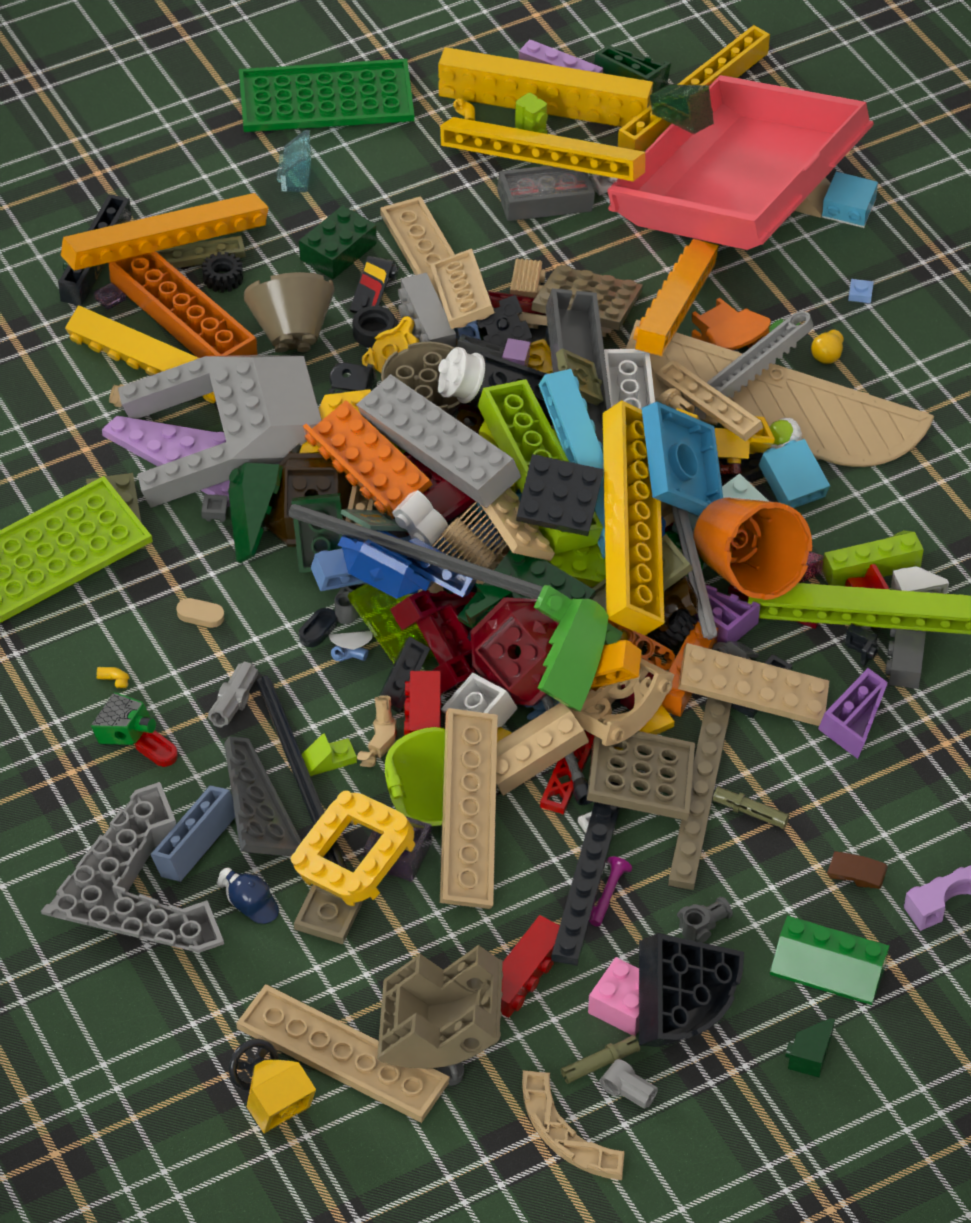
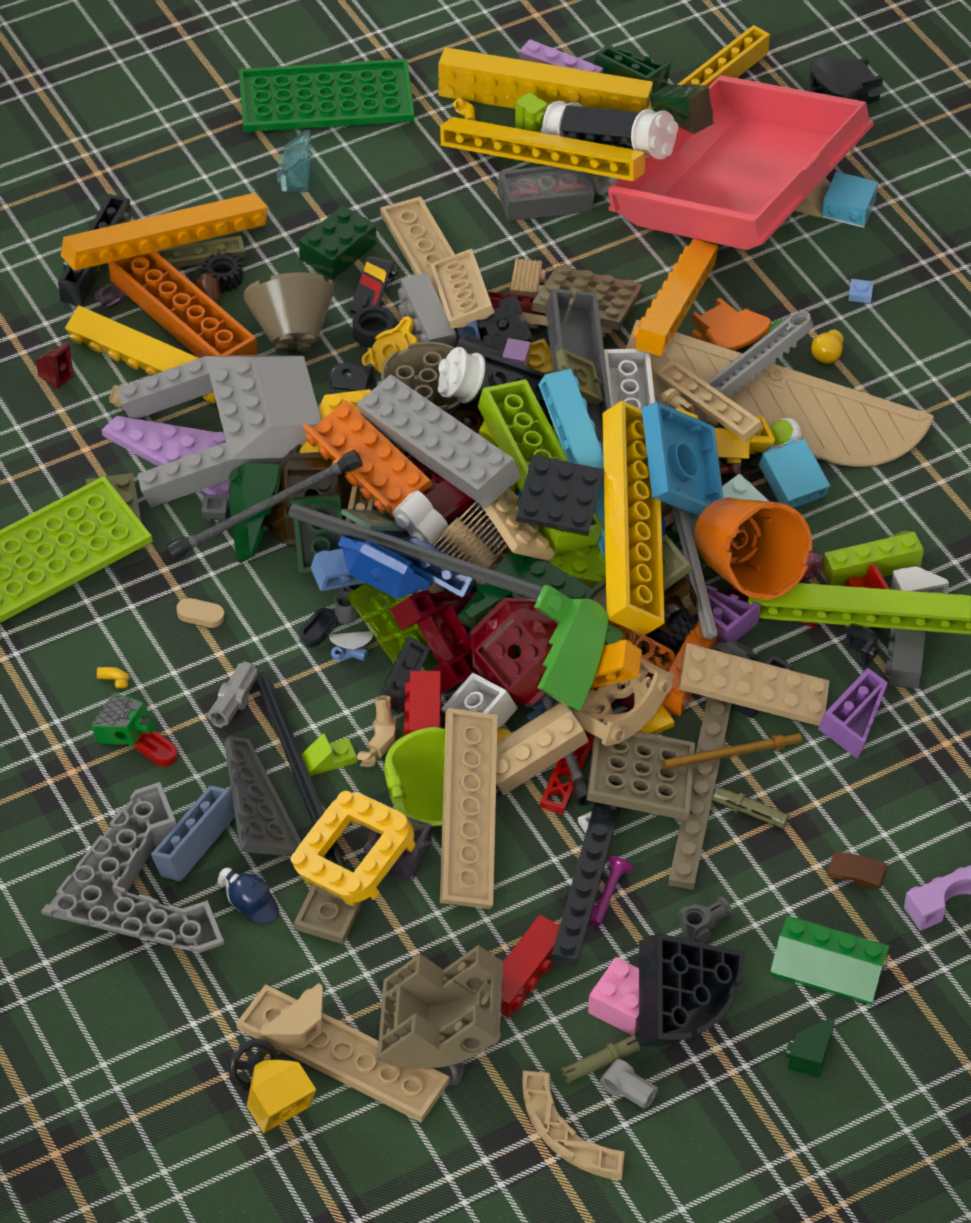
(56, 365): none -> dark red slope
(209, 286): none -> reddish brown brick
(296, 1023): none -> tan slope
(347, 463): none -> dark grey hose
(640, 131): none -> brick
(775, 743): none -> pearl gold bar
(844, 80): none -> black piece

